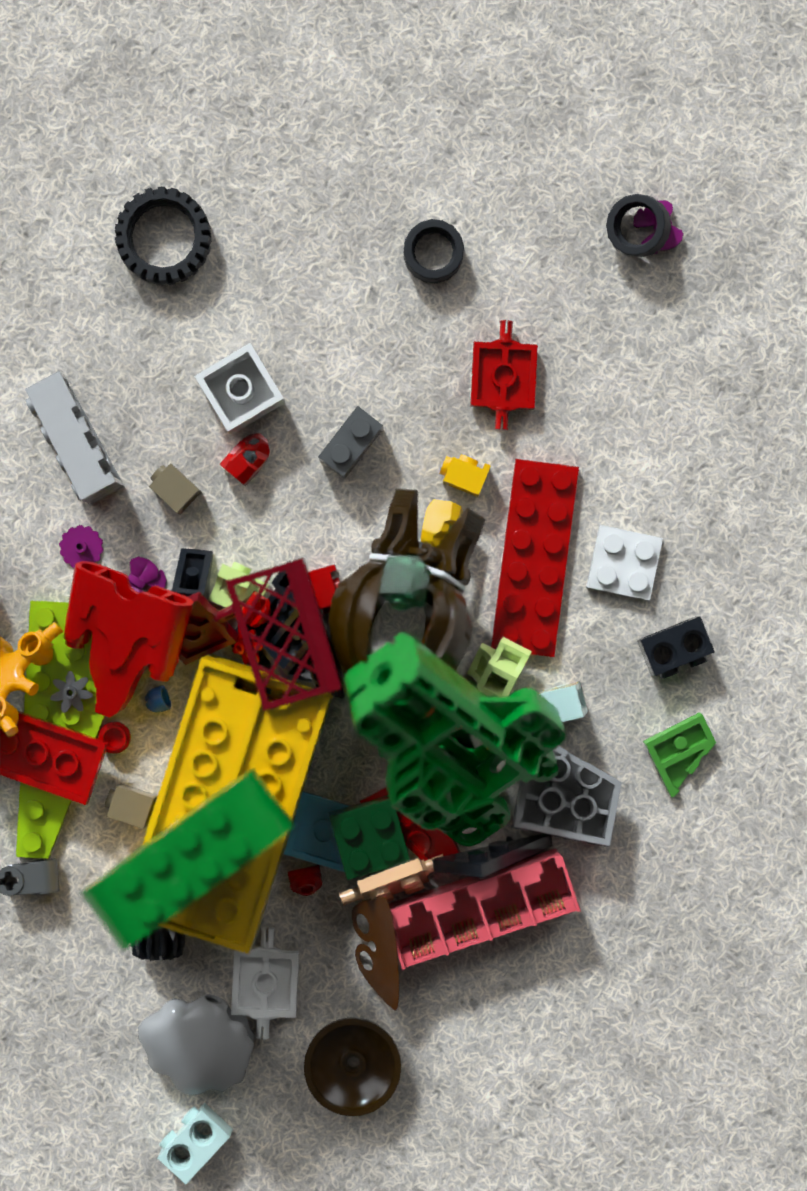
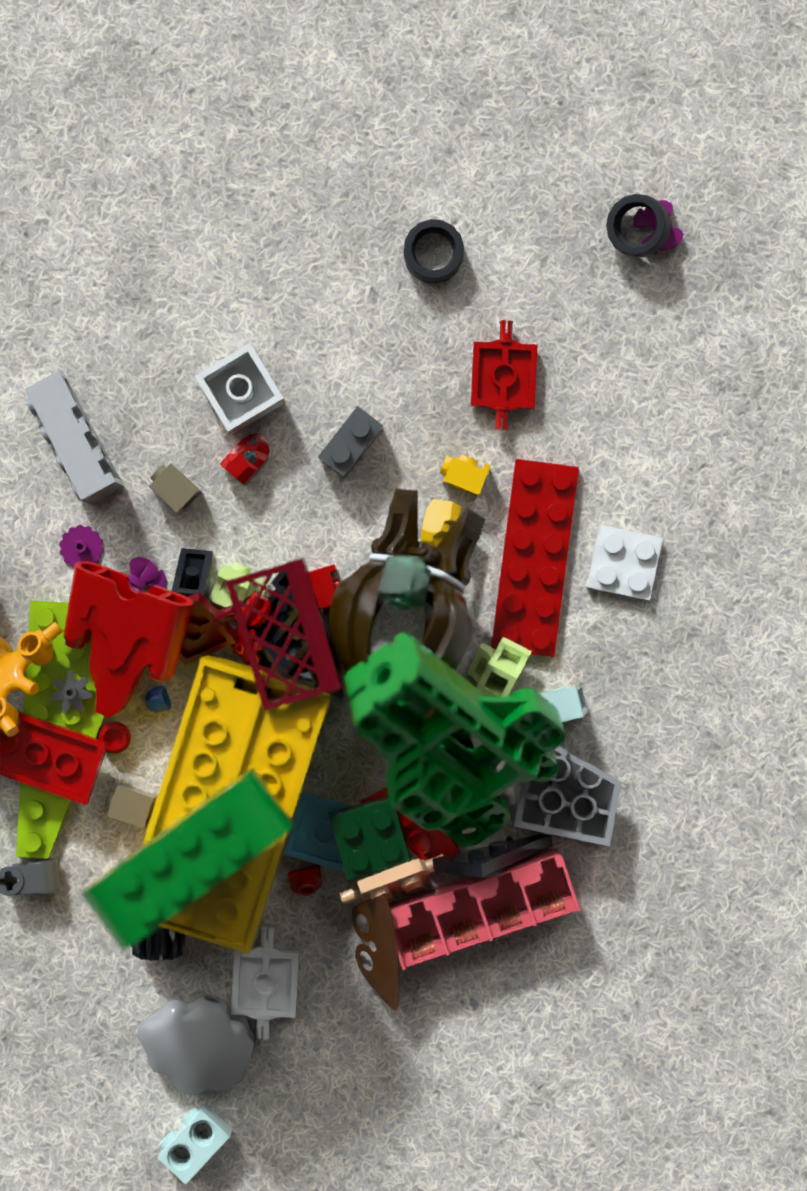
(156, 198): black tyre -> none
(348, 1088): dark brown dish -> none
(673, 640): black brick -> none
(679, 750): bright green wing -> none

